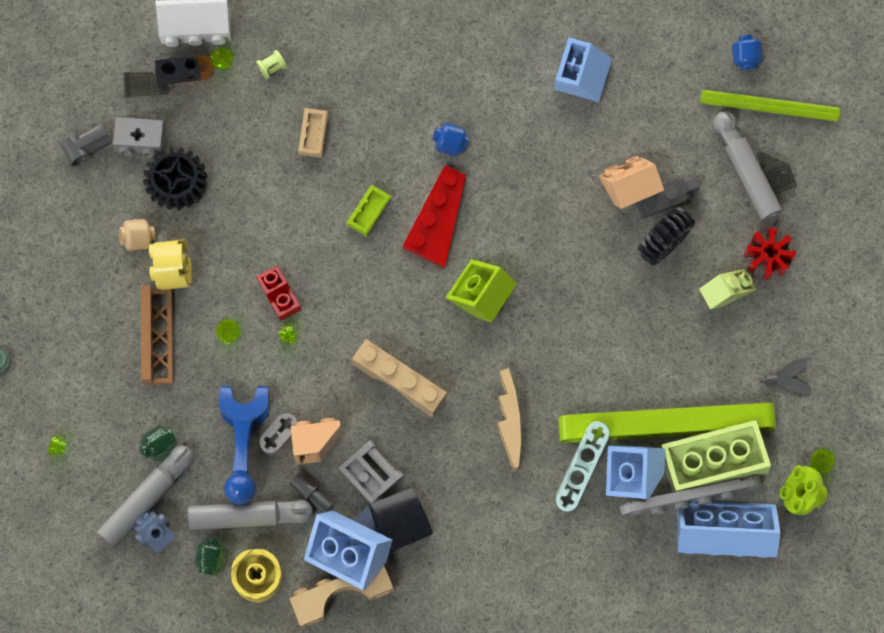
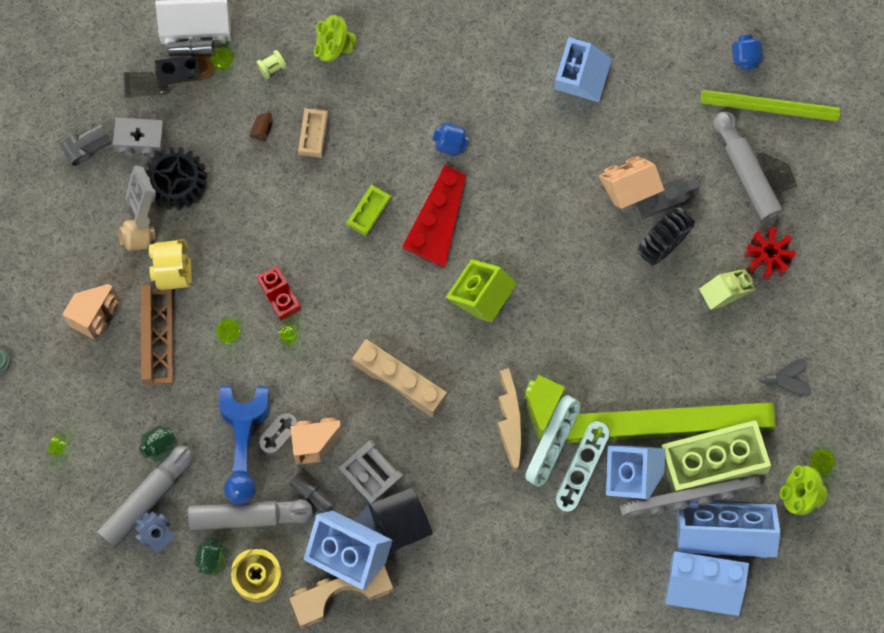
(91, 309): none -> light nougat slope
(140, 196): none -> light grey plate
(191, 47): none -> dark grey axle
(262, 127): none -> reddish brown slope
(333, 39): none -> lime plate
(542, 401): none -> lime slope
(553, 440): none -> light aqua beam
(706, 583): none -> light blue slope

